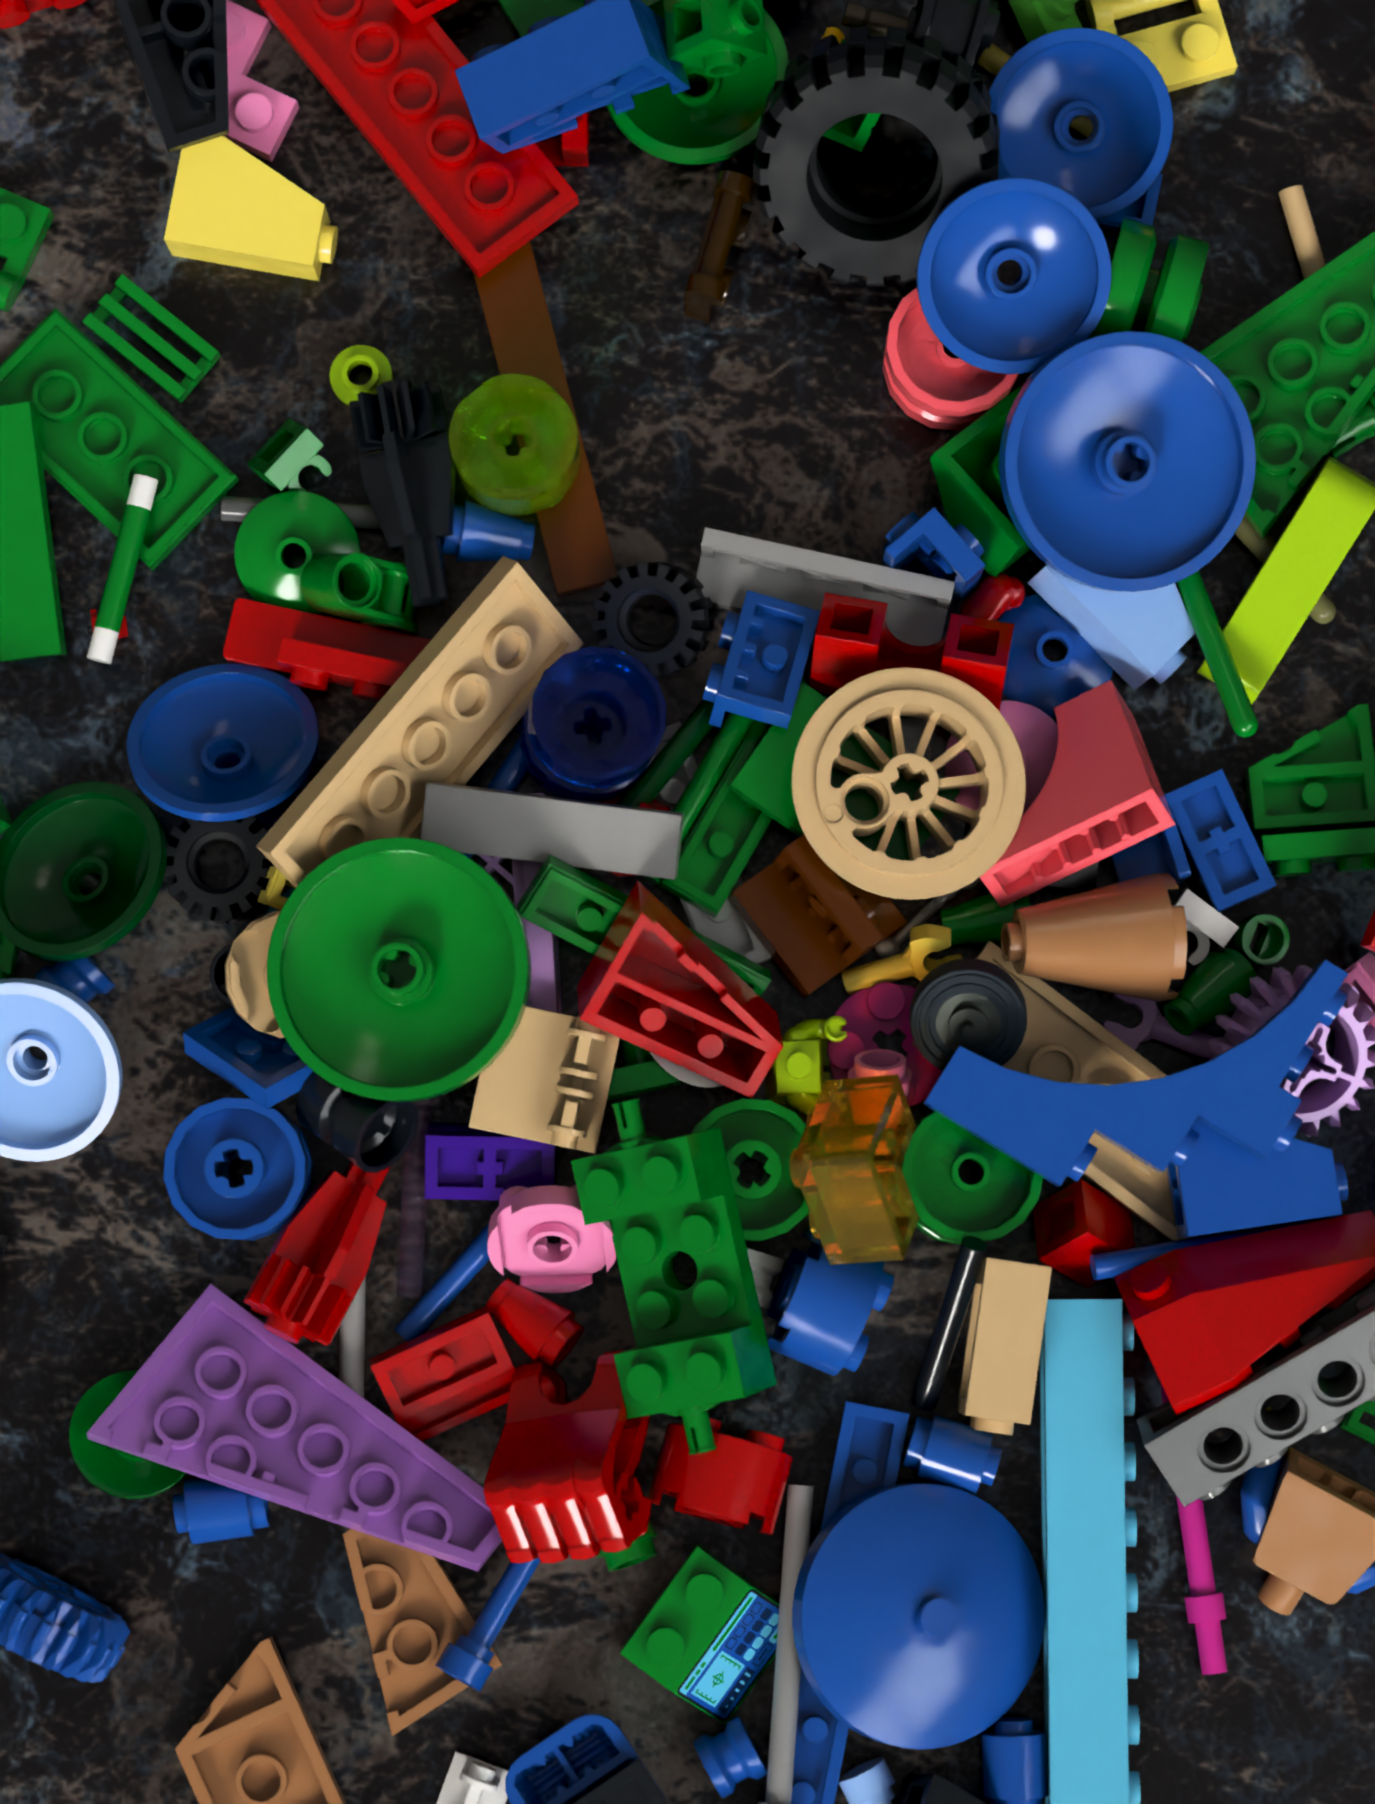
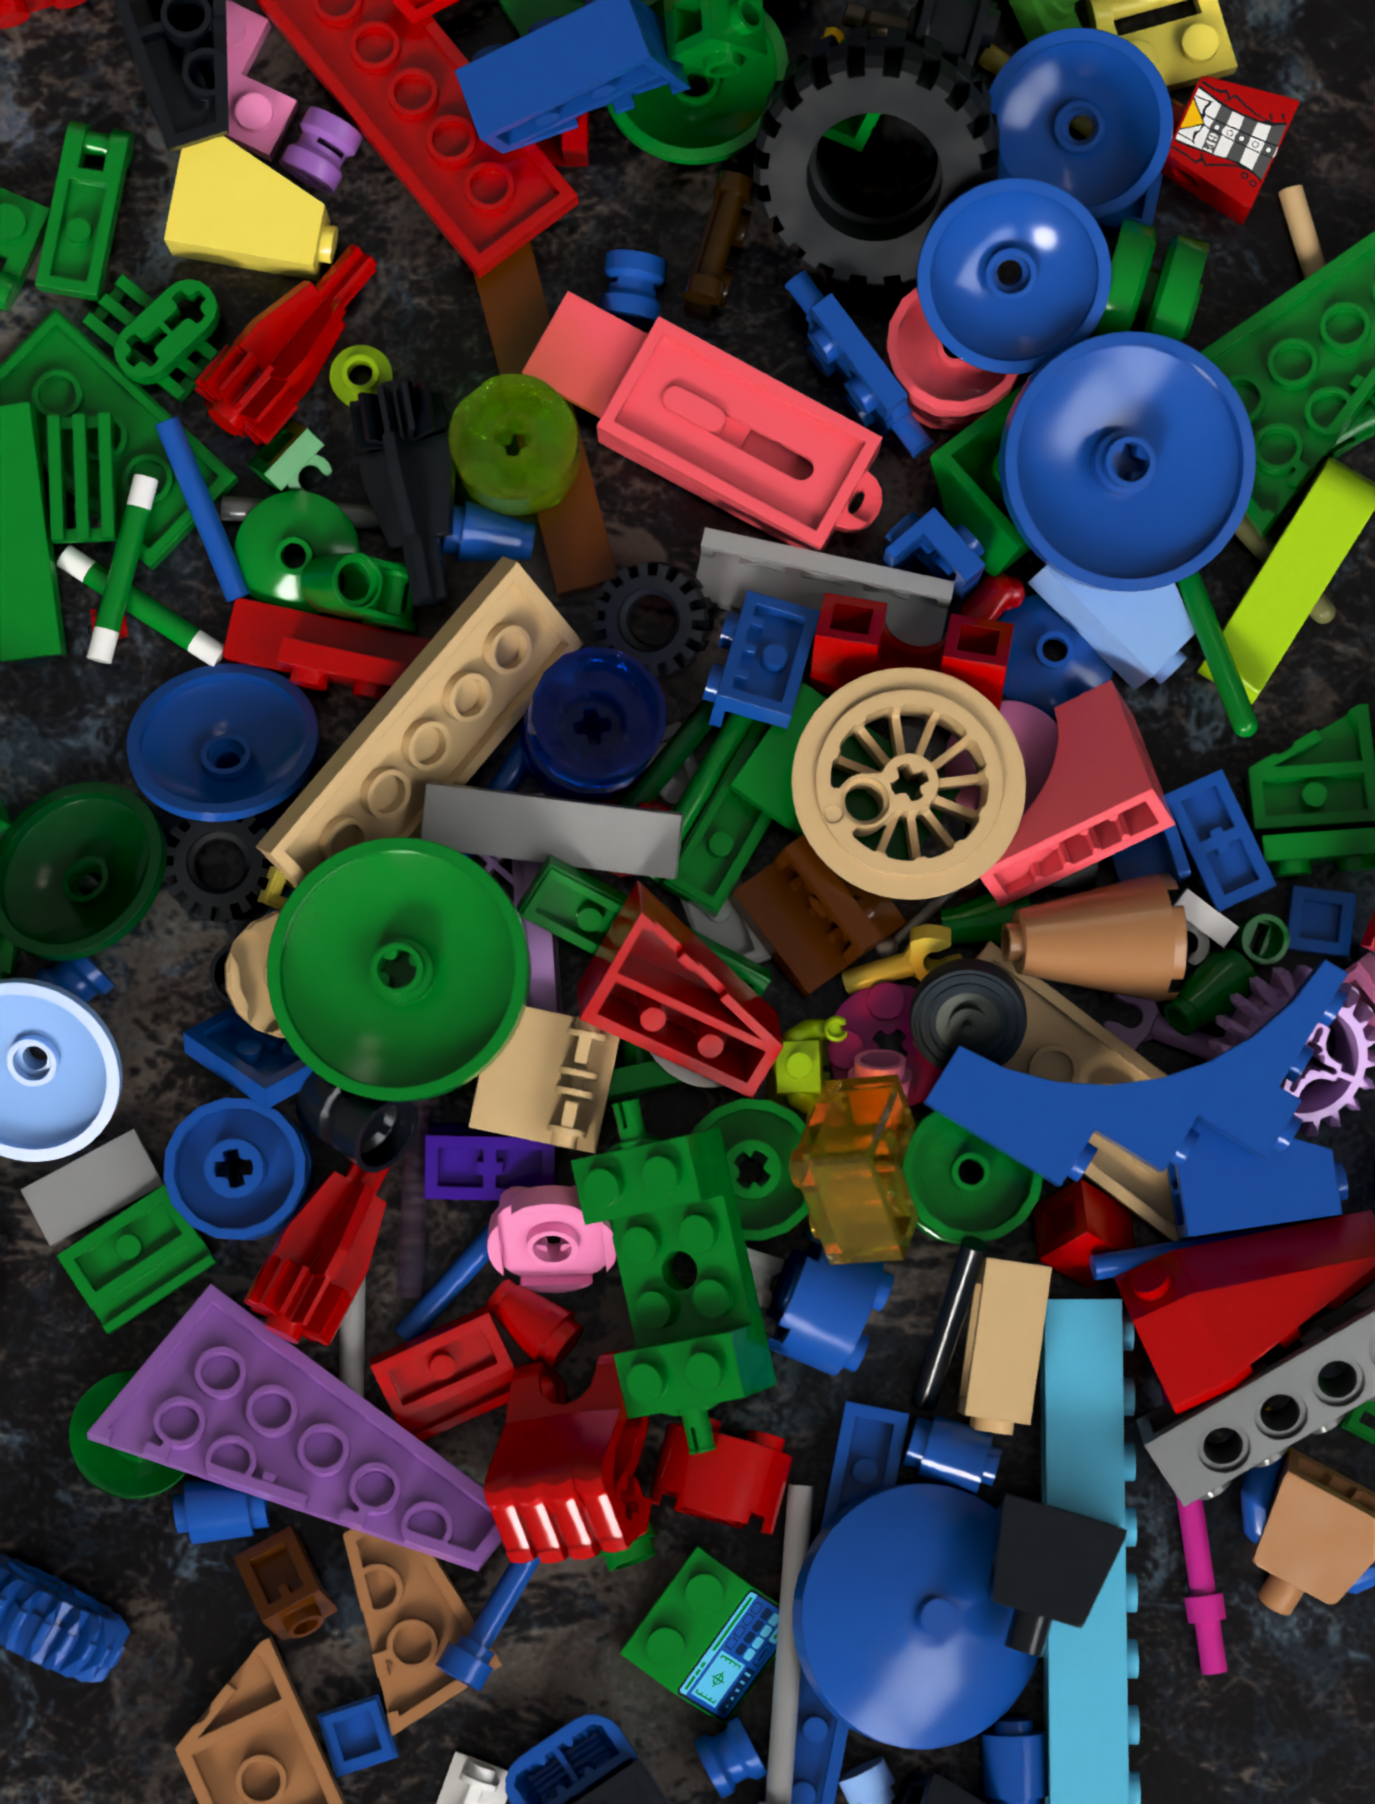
(79, 425): none -> green tile
(84, 212): none -> green plate
(93, 1187): none -> light grey tile
(136, 1259): none -> green plate
(145, 608): none -> green bar
(157, 321): none -> green beam
(202, 508): none -> blue bar
(281, 352): none -> red piece
(285, 1585): none -> reddish brown bracket
(321, 150): none -> medium lavender wheel
(358, 1734): none -> blue tile
(632, 286): none -> blue wheel
(713, 424): none -> coral piece
(843, 350): none -> blue plate
(1047, 1567): none -> black torso
(1227, 143): none -> torso
(1320, 921): none -> blue tile

